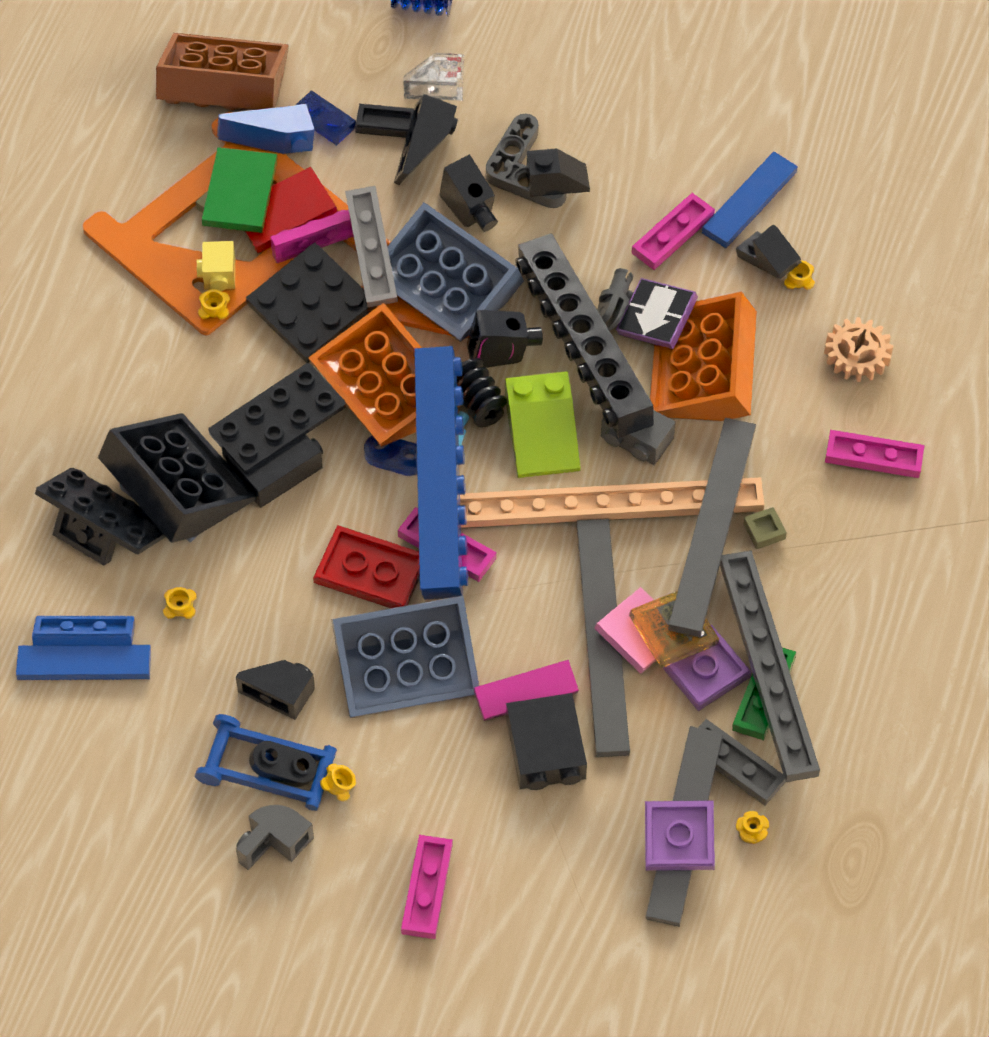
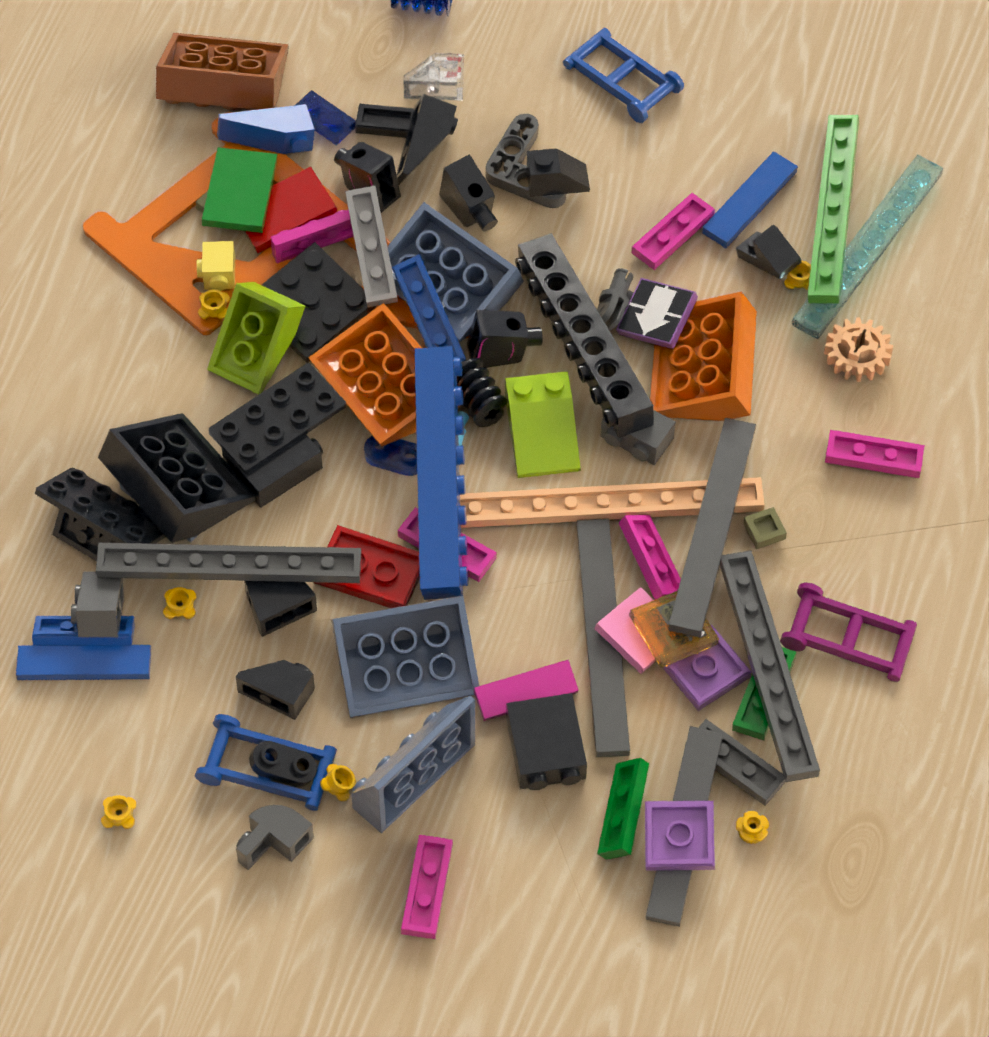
(98, 606): none -> dark grey brick
(116, 803): none -> yellow plate
(228, 562): none -> dark grey plate
(254, 335): none -> lime slope
(279, 603): none -> black torso
(368, 167): none -> black torso
(416, 765): none -> sand blue slope
(426, 305): none -> blue tile
(623, 808): none -> green plate
(637, 109): none -> blue piece
(650, 554): none -> dark pink plate
(797, 640): none -> magenta piece
(833, 210): none -> bright green plate
(873, 240): none -> clear light blue plate

